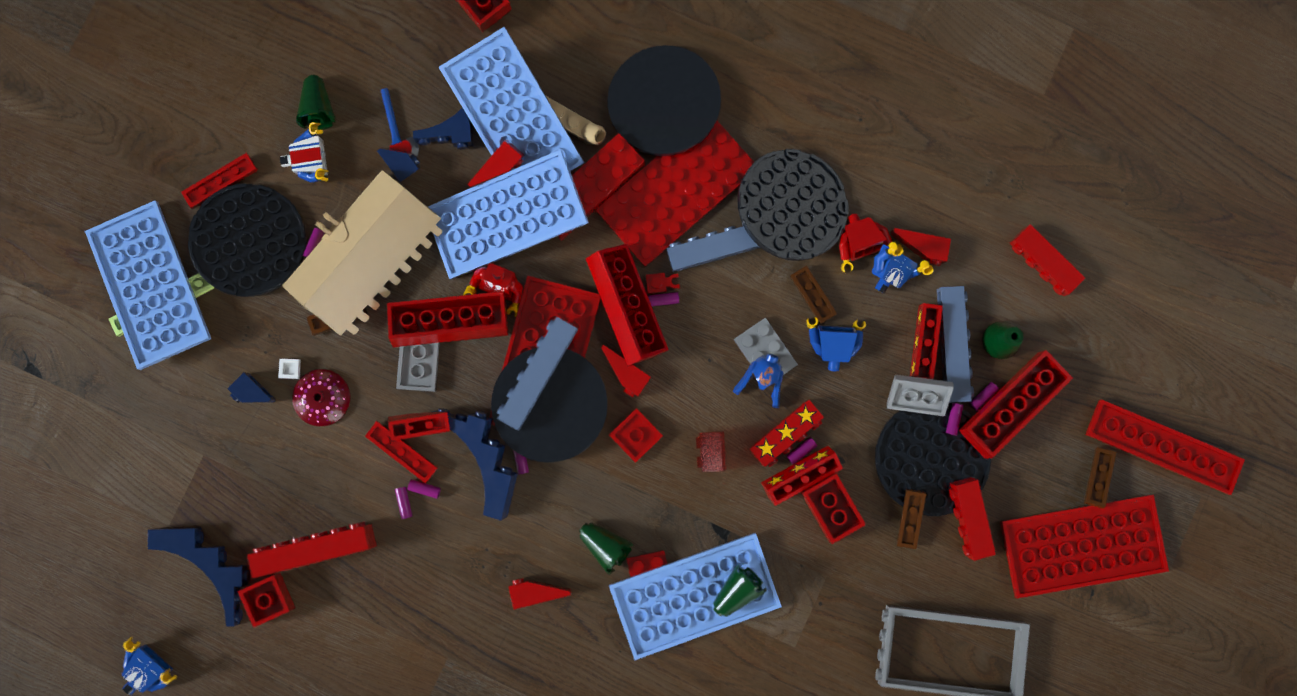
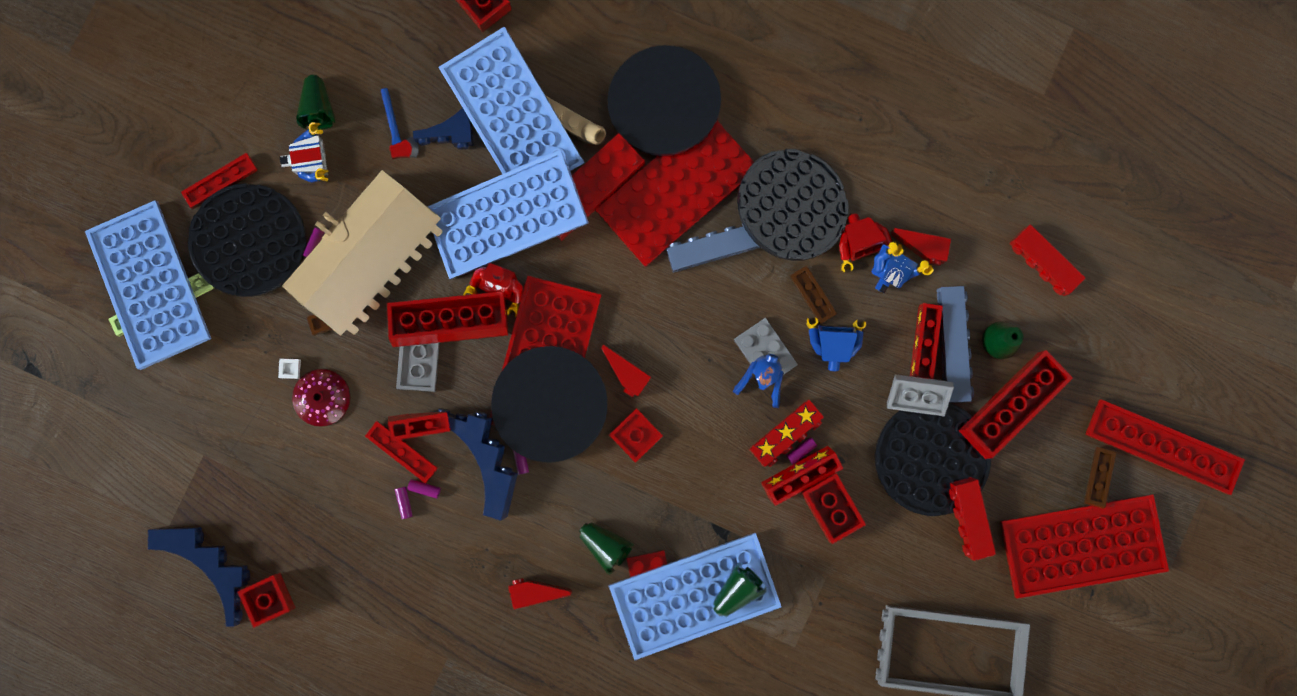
(144, 669): blue torso -> none
(249, 390): dark blue slope -> none
(308, 551): red brick -> none
(400, 162): dark blue slope -> none
(502, 161): red slope -> none
(537, 374): sand blue brick -> none
(626, 304): red brick -> none
(657, 283): red plate -> none
(664, 299): magenta hinge -> none
(712, 452): clear red slope -> none
(911, 518): reddish brown plate -> none
(954, 419): magenta hinge -> none
(984, 396): magenta hinge -> none

